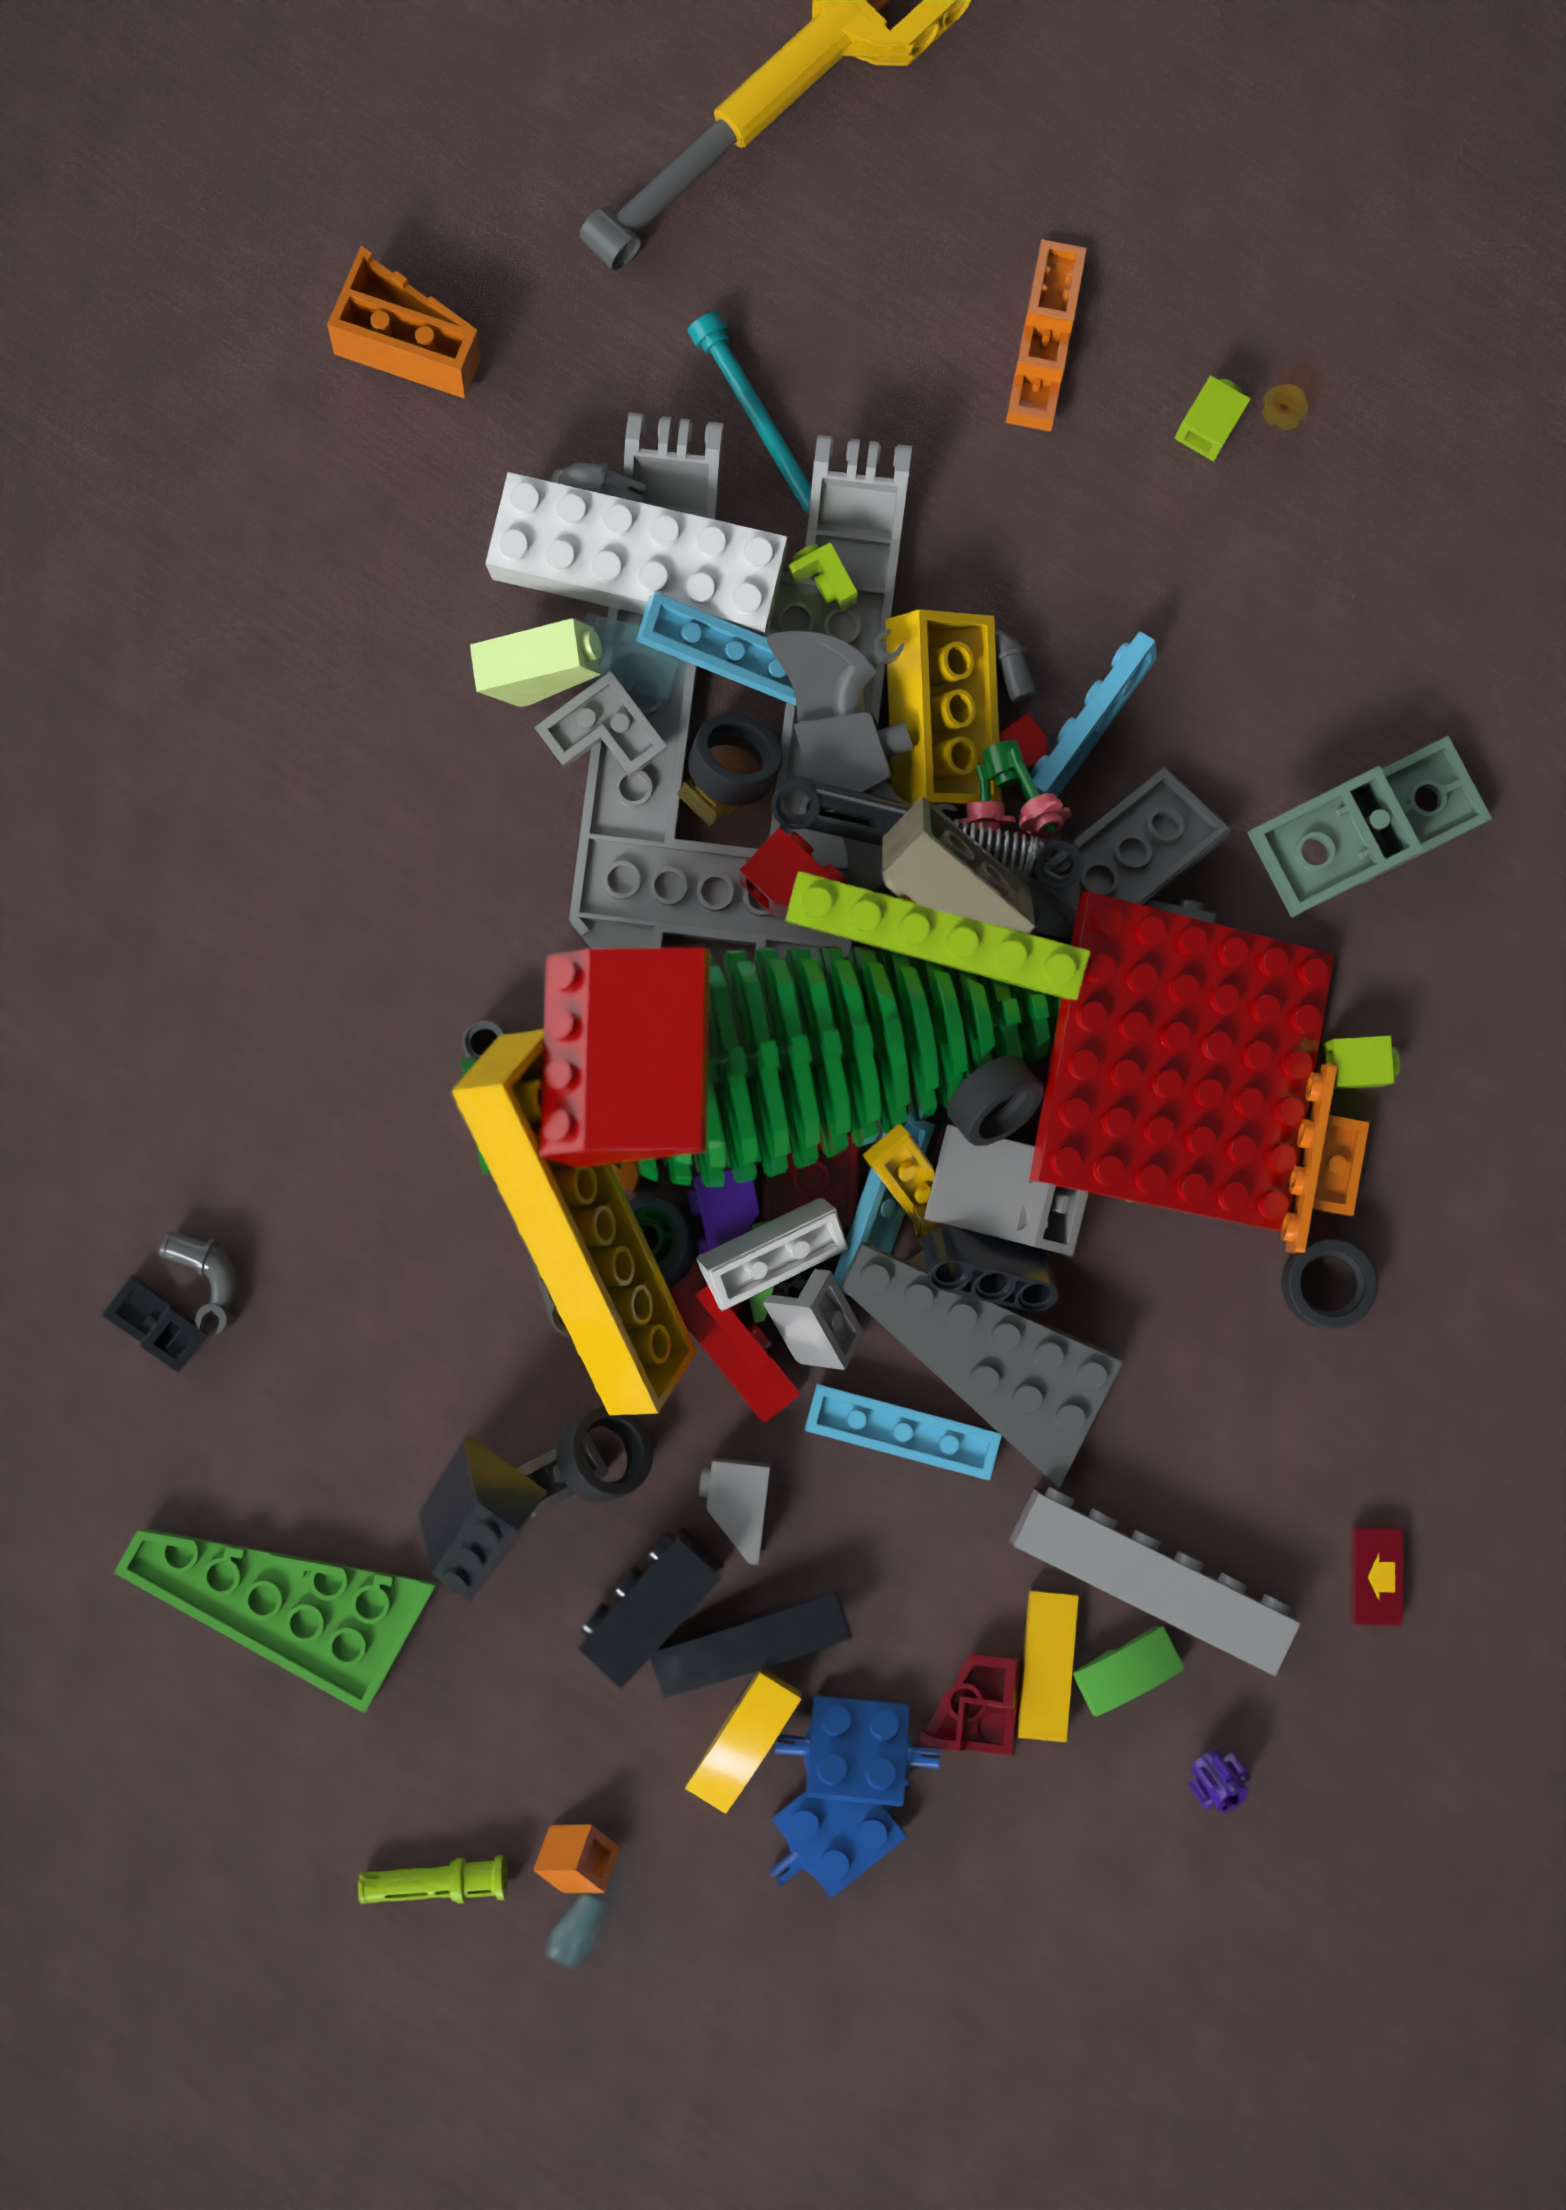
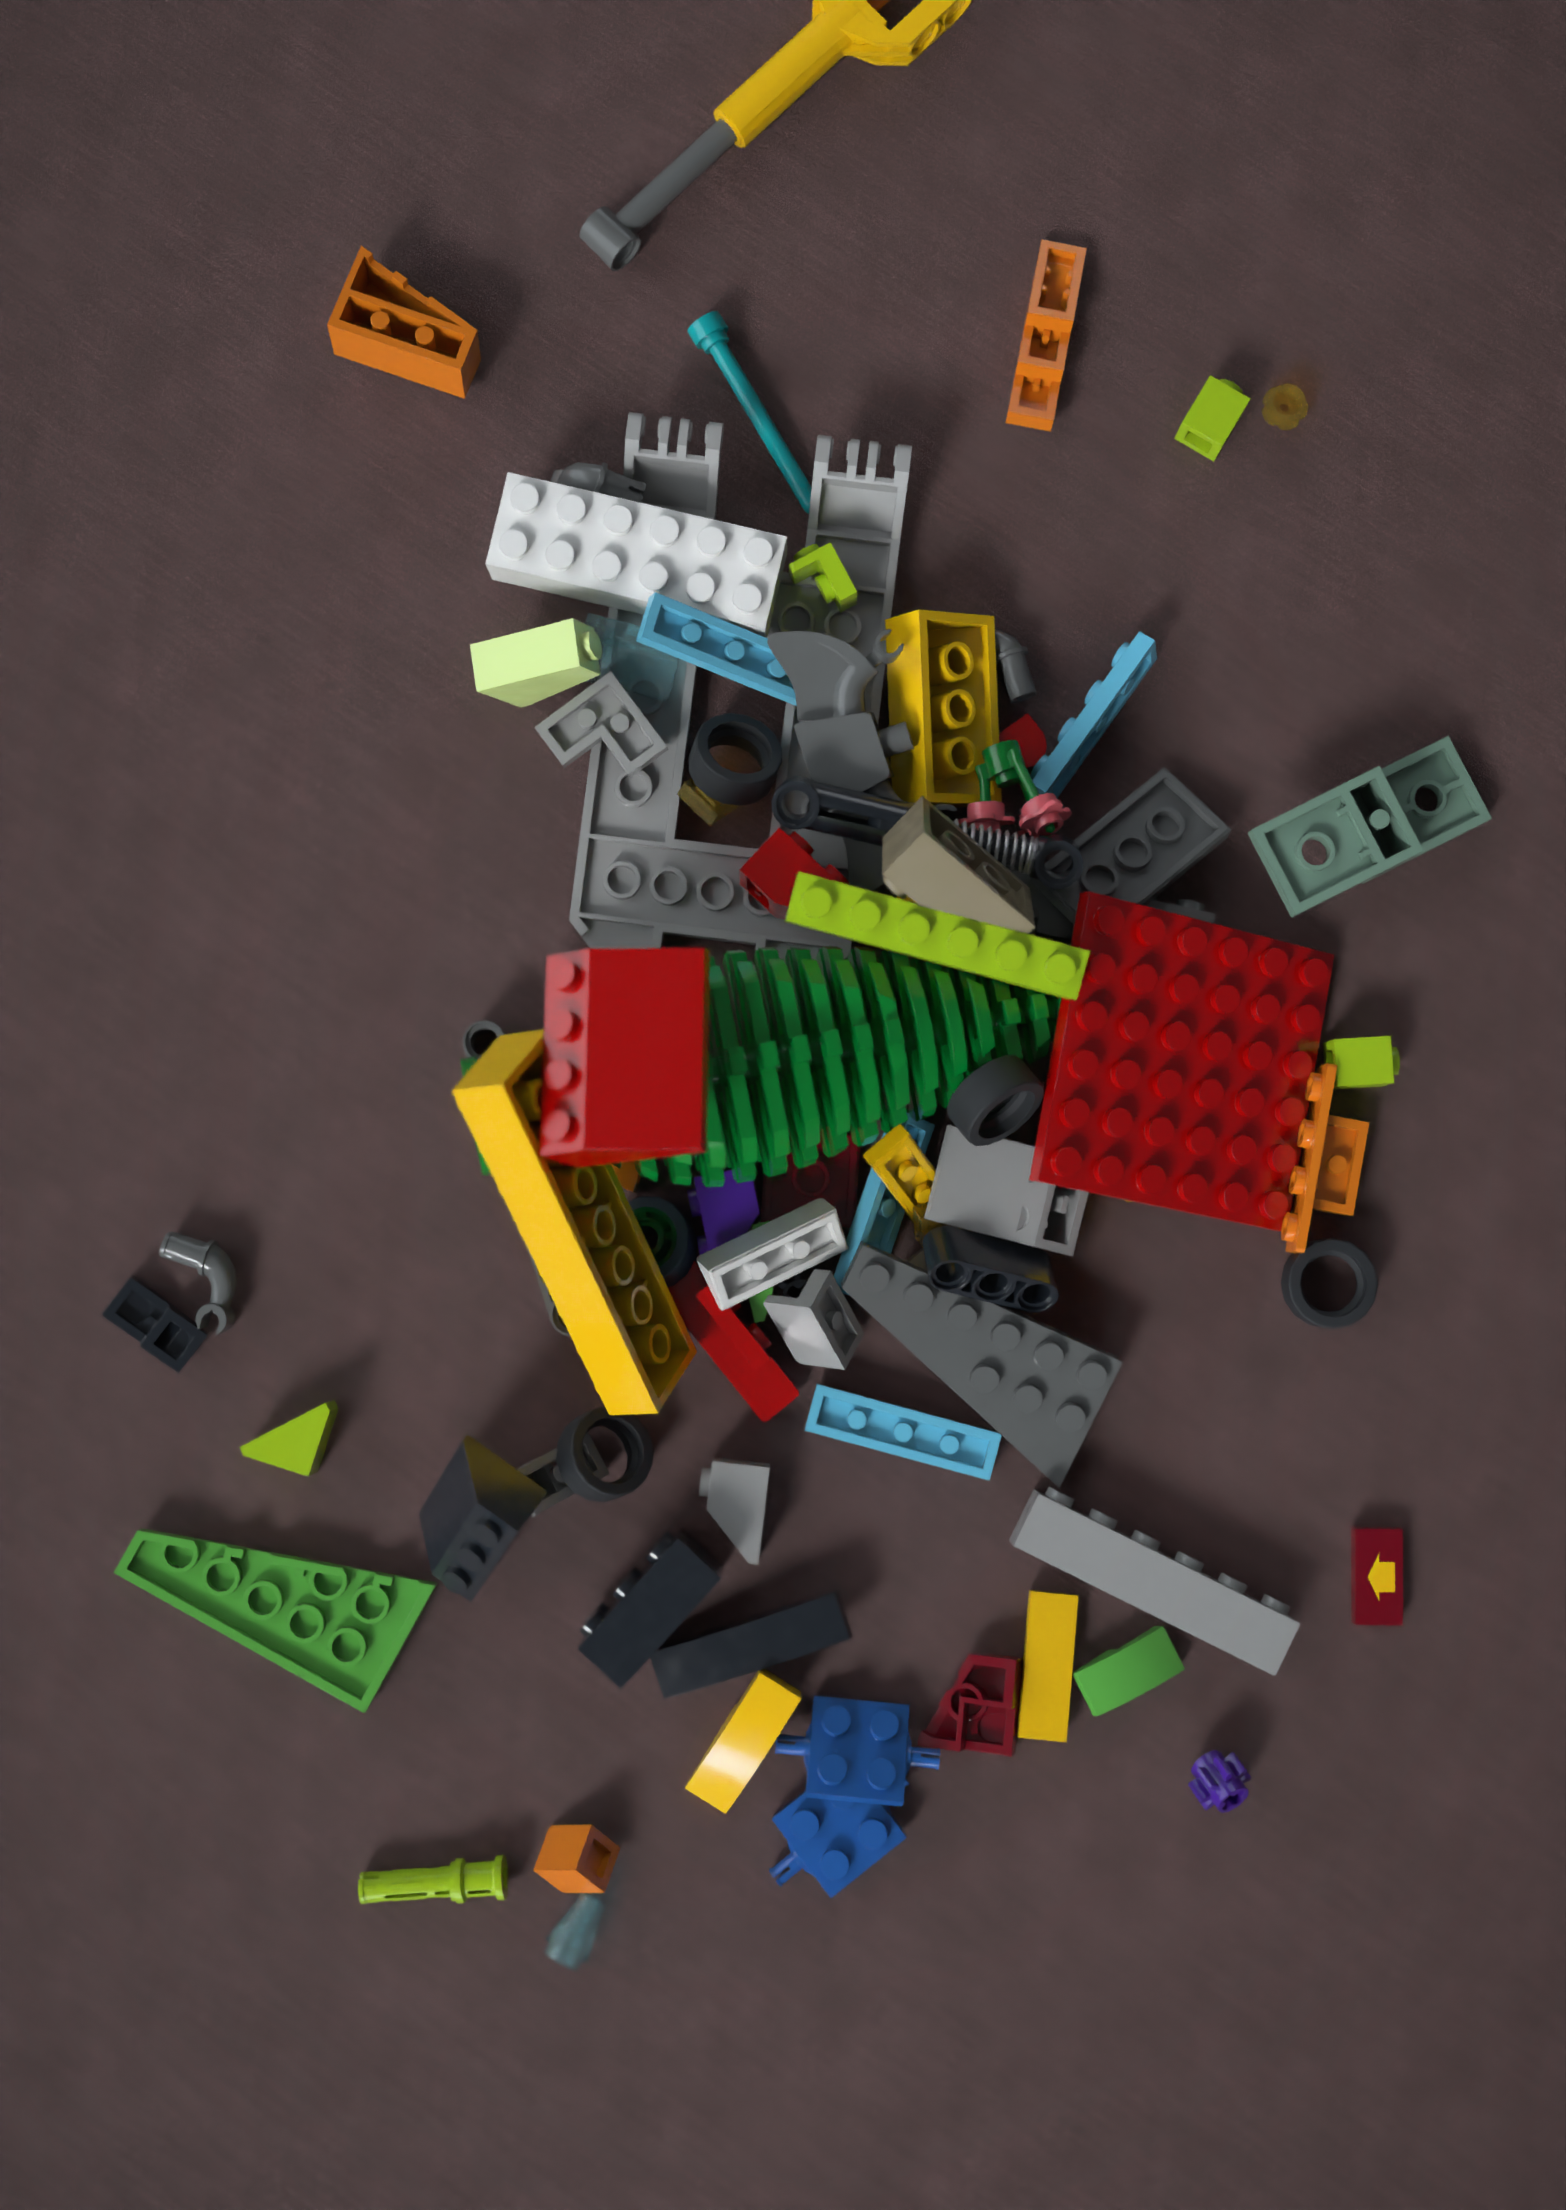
(298, 1443): none -> lime slope

